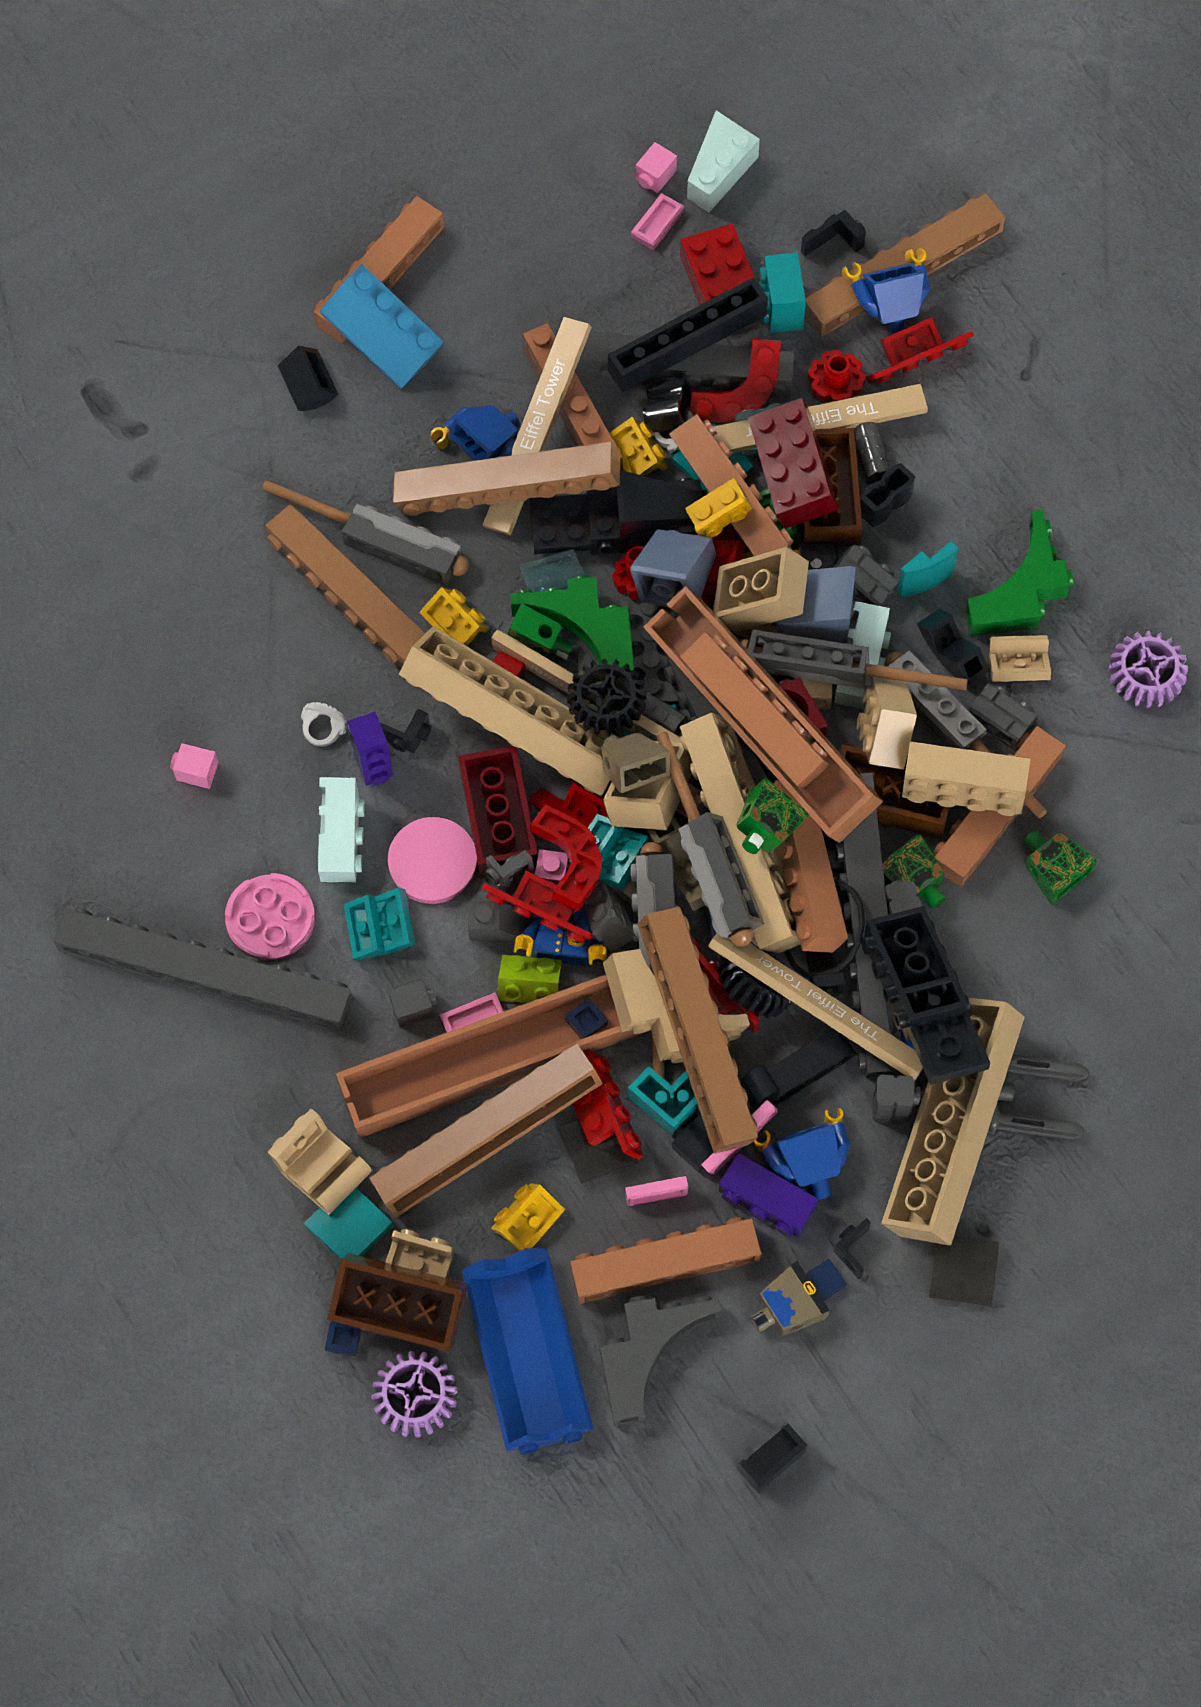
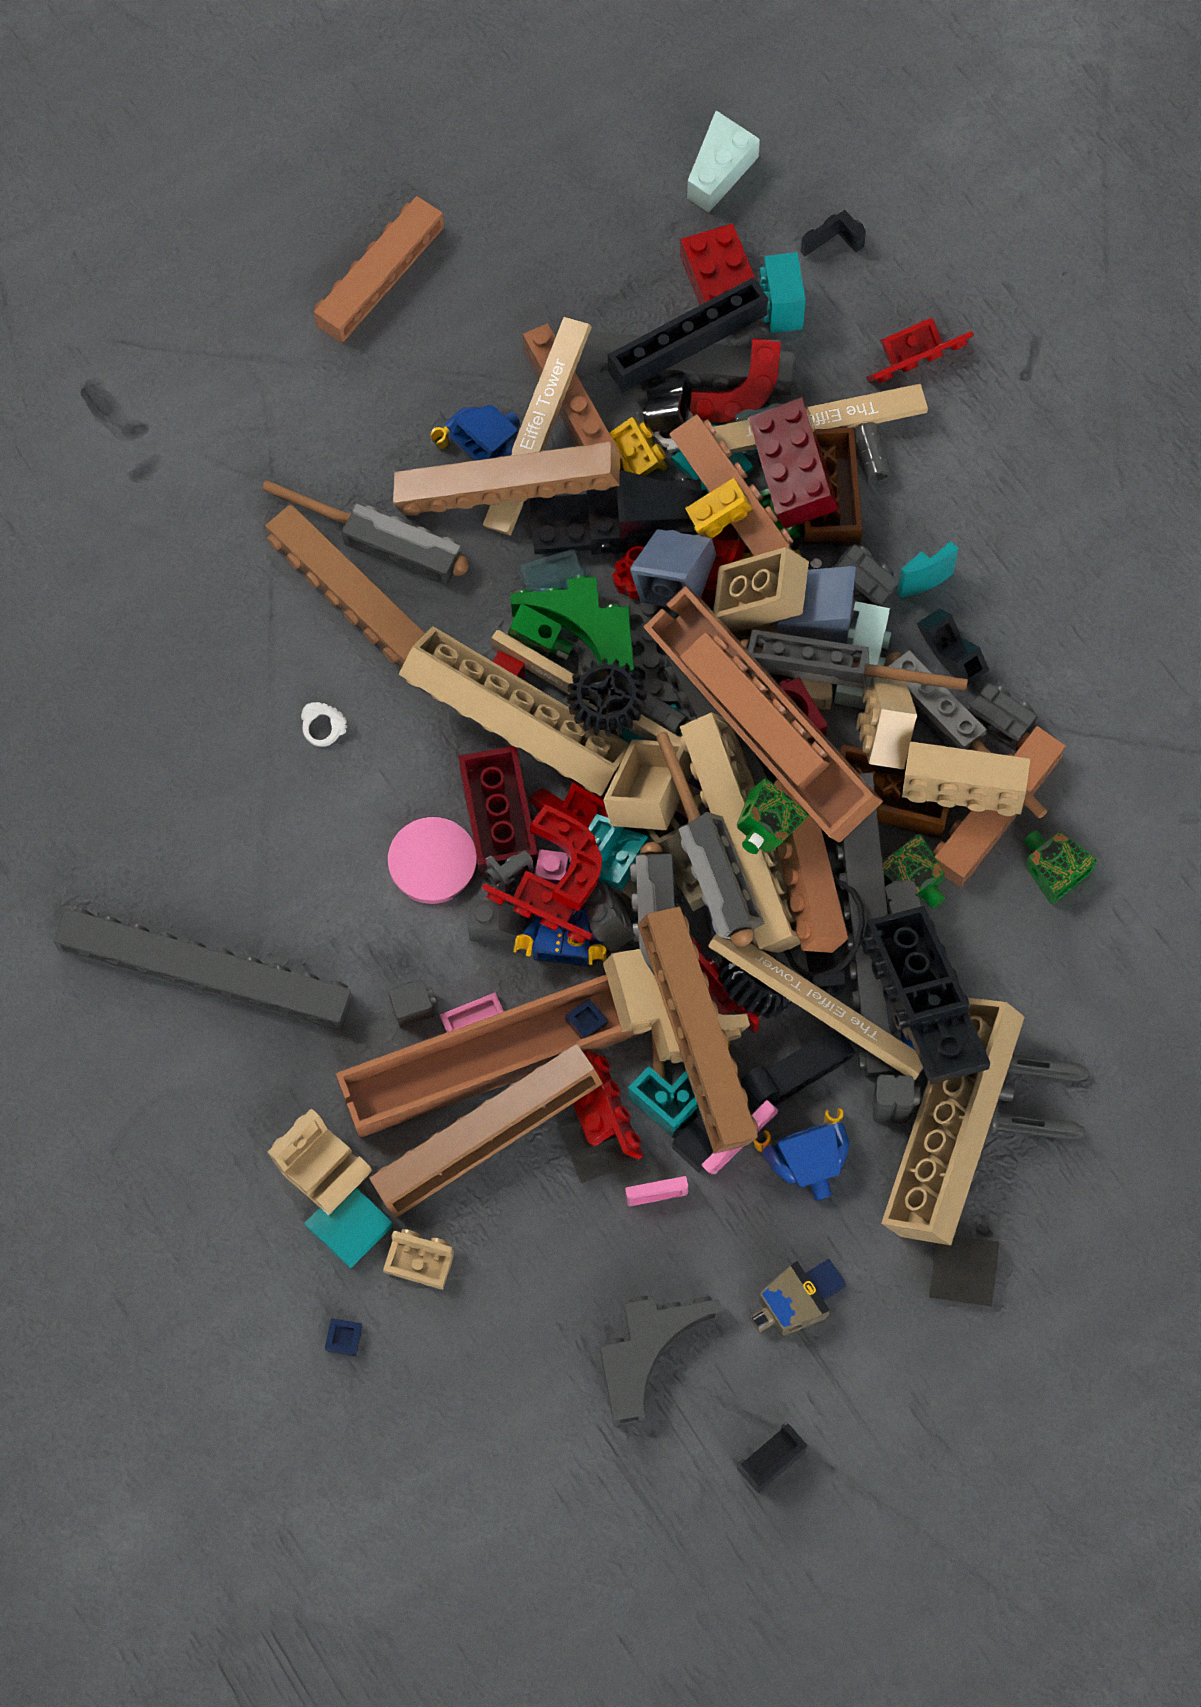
(194, 765): bright pink brick -> none
(270, 917): bright pink tile -> none
(307, 378): black brick -> none
(340, 830): light aqua wedge -> none
(370, 749): dark purple brick -> none
(379, 924): teal slope -> none
(381, 326): dark azure slope -> none
(397, 1301): reddish brown brick -> none
(416, 731): black bracket -> none
(429, 1398): lavender gear -> none
(453, 617): yellow bracket -> none
(527, 978): lime bracket -> none
(527, 1217): yellow bracket -> none
(527, 1350): blue panel -> none
(634, 761): dark tan torso -> none
(656, 167): bright pink brick -> none
(657, 221): bright pink tile -> none
(665, 1260): nougat brick -> none
(767, 1196): dark purple brick -> none
(836, 376): red plant -> none
(848, 1237): black bracket -> none
(888, 494): black brick -> none
(892, 292): blue torso -> none
(942, 241): medium nougat brick -> none
(1019, 658): tan bracket -> none
(1020, 599): green arch -> none
(1150, 689): lavender gear -> none

